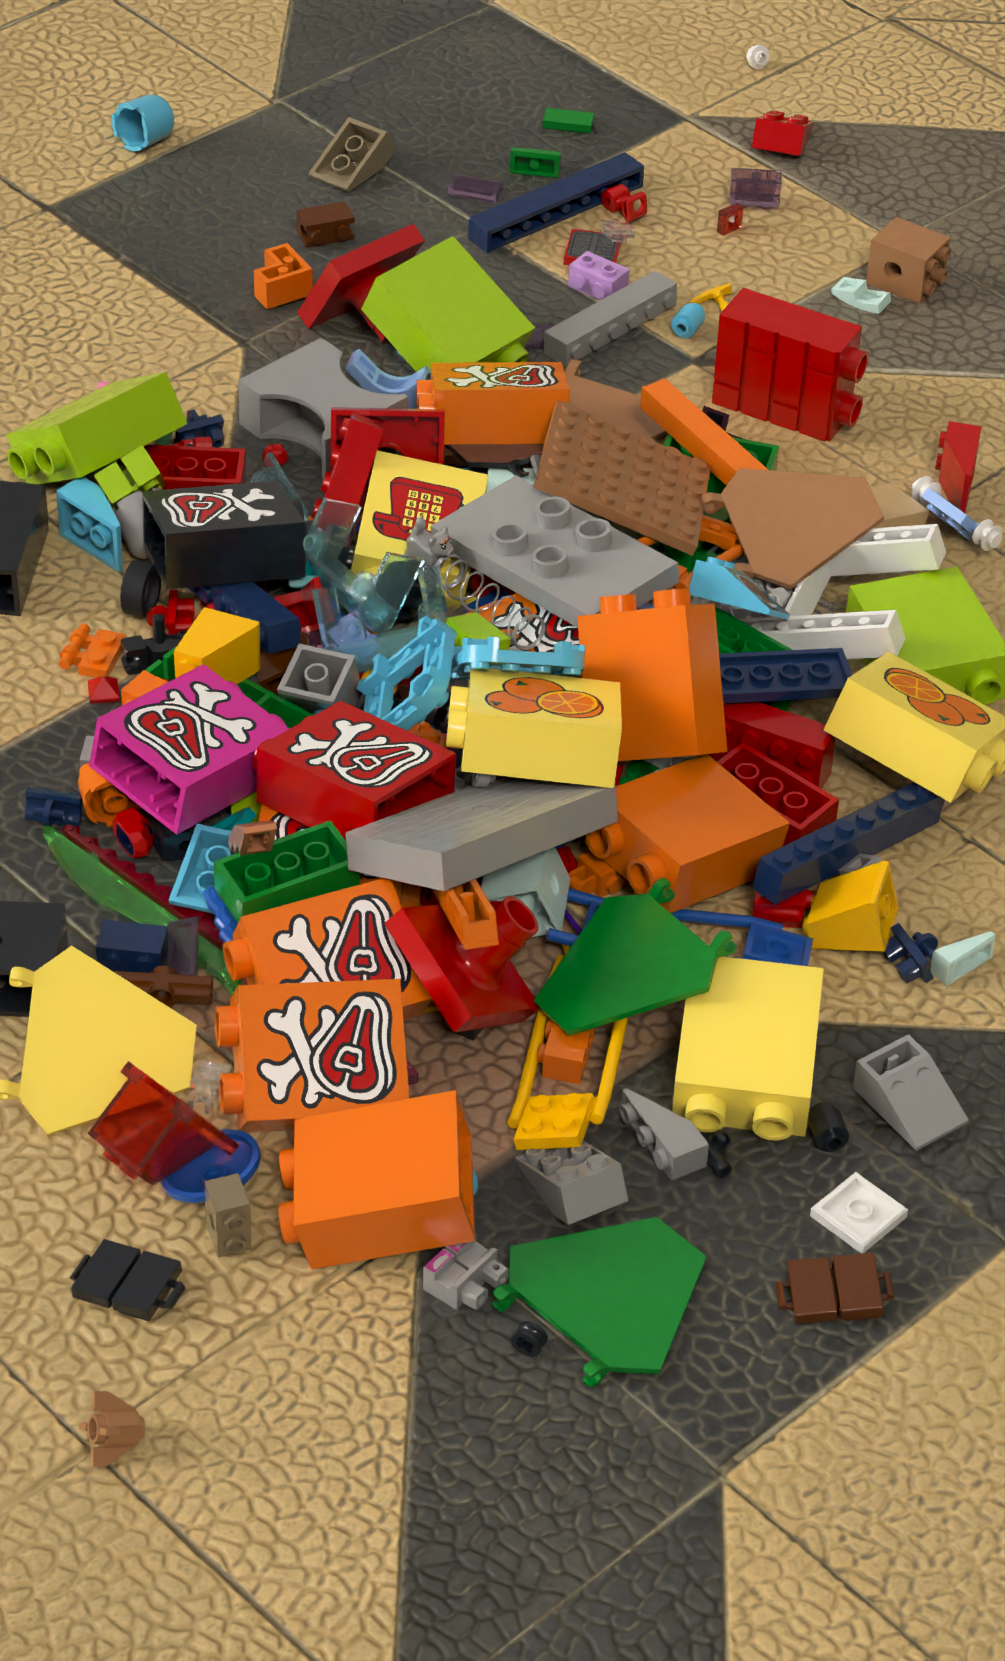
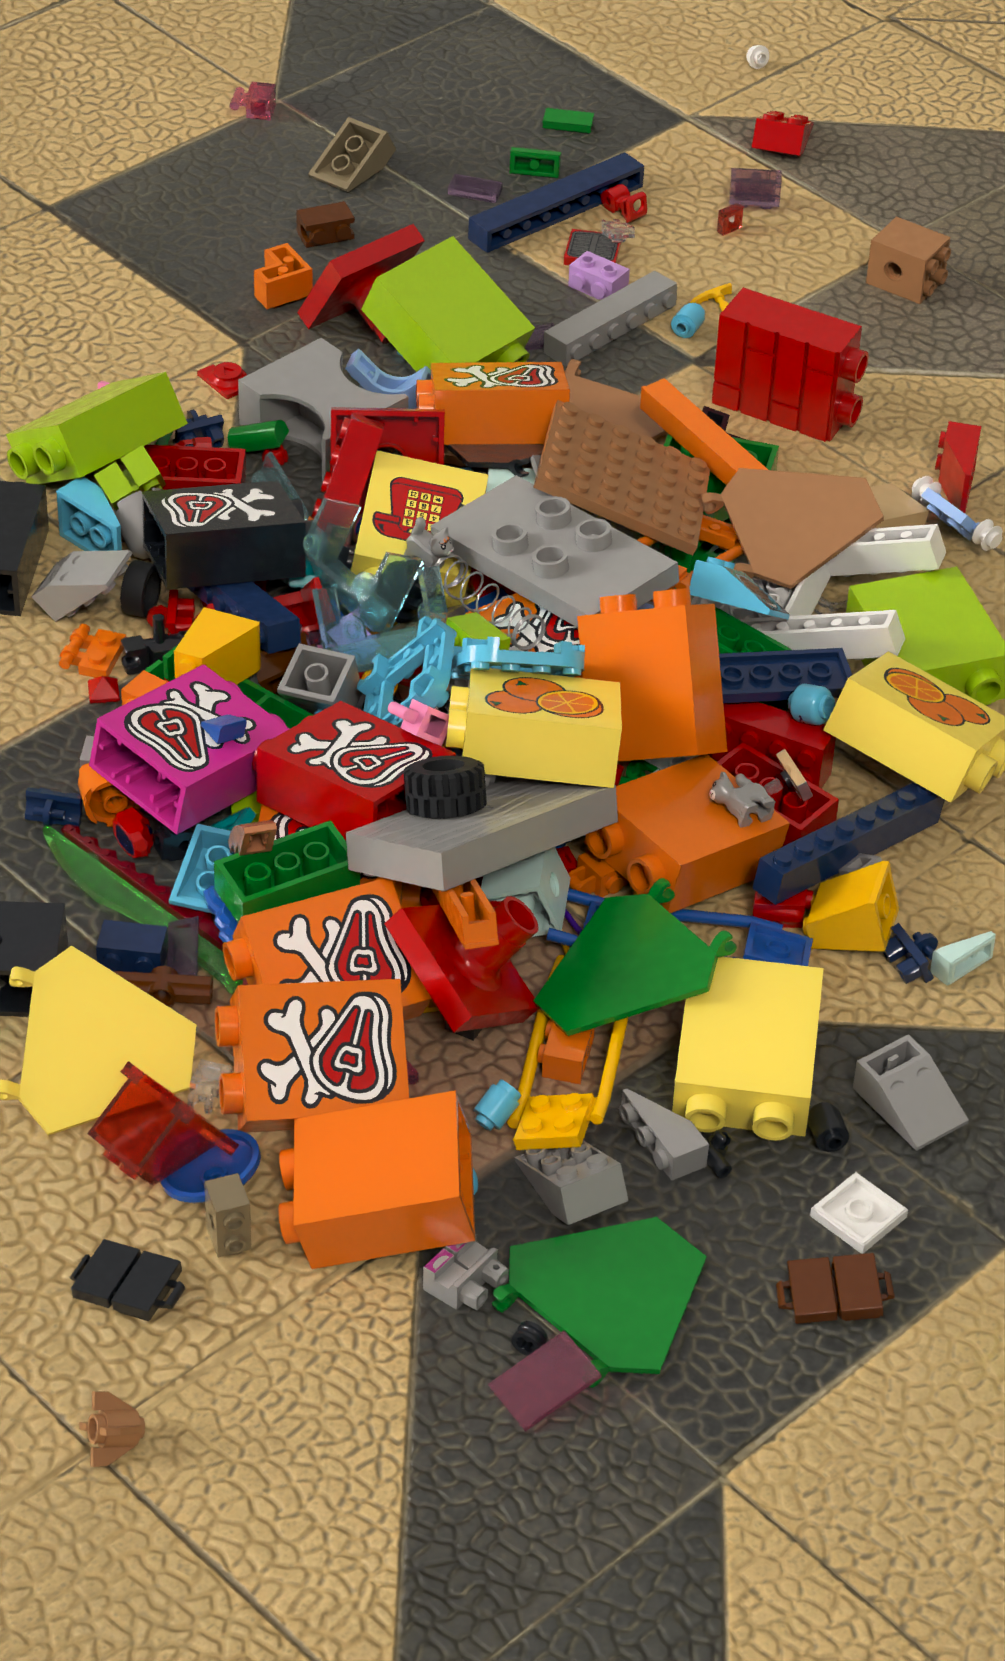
(79, 580): none -> light grey slope
(143, 121): medium azure cylinder -> none
(223, 378): none -> red piece
(225, 728): none -> blue slope
(258, 435): none -> green brick
(259, 100): none -> clear pink brick
(422, 720): none -> bright pink brick
(445, 787): none -> black tyre
(497, 1105): none -> medium azure brick
(544, 1380): none -> clear pink piece
(744, 800): none -> light grey animal
(790, 776): none -> piece
(811, 704): none -> medium azure head
(856, 294): light aqua slope -> none

